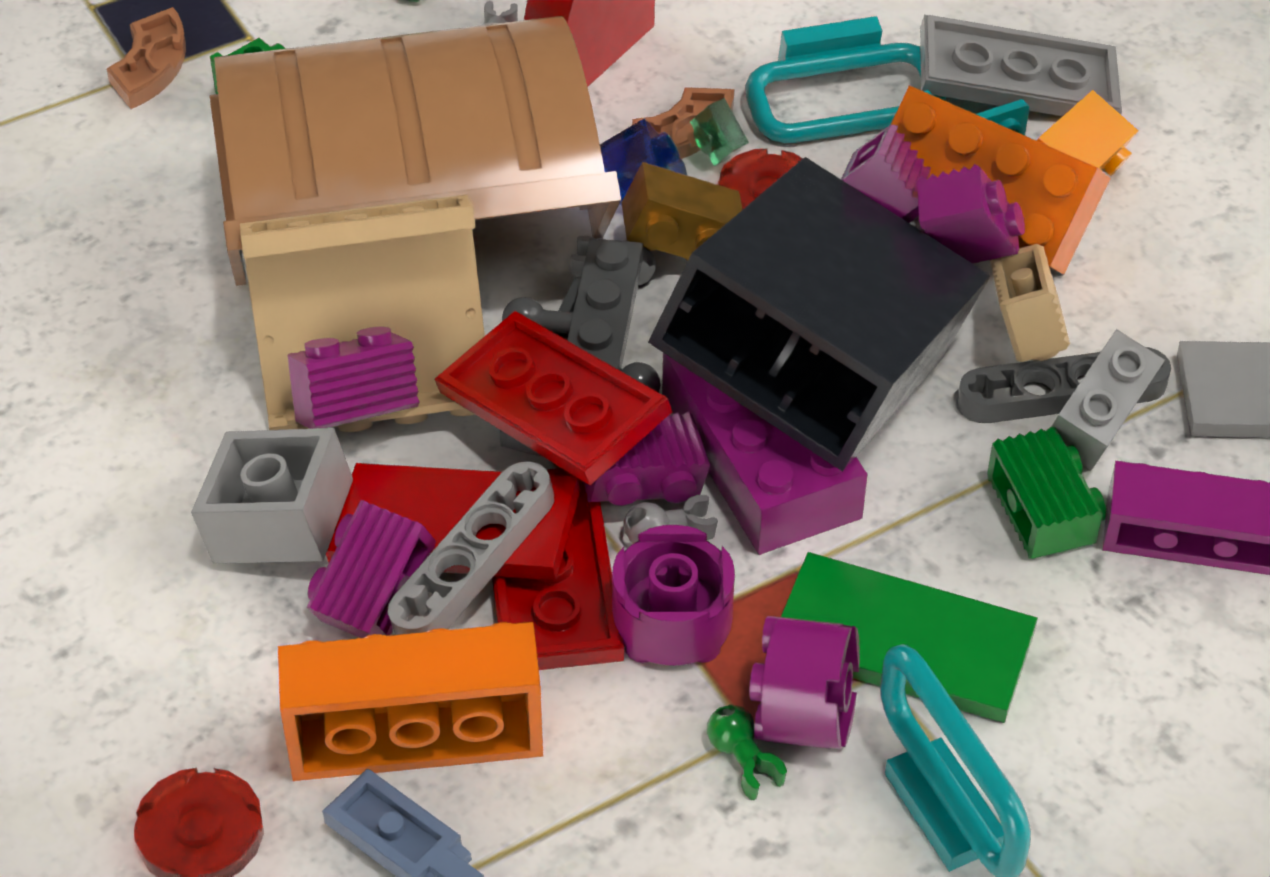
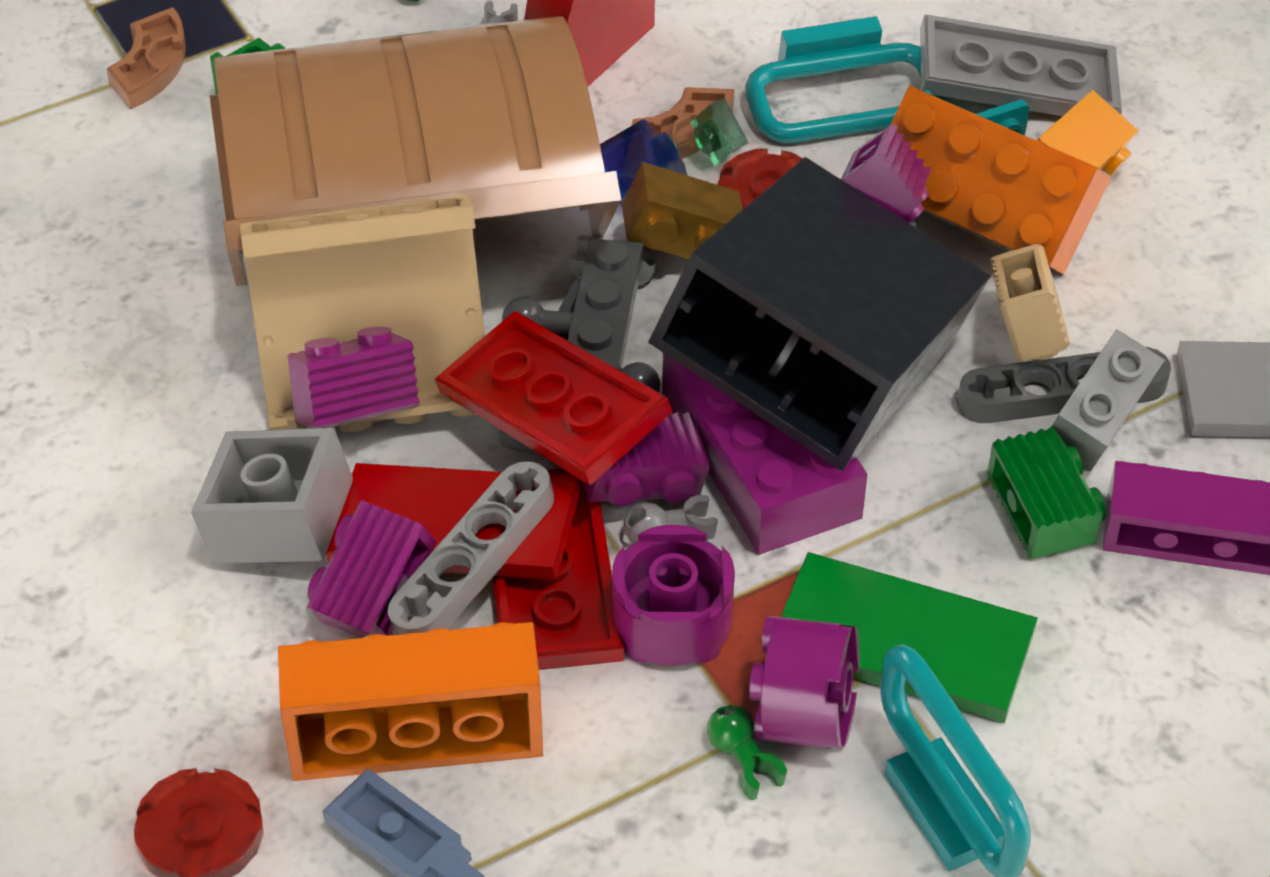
(970, 214): magenta brick -> none

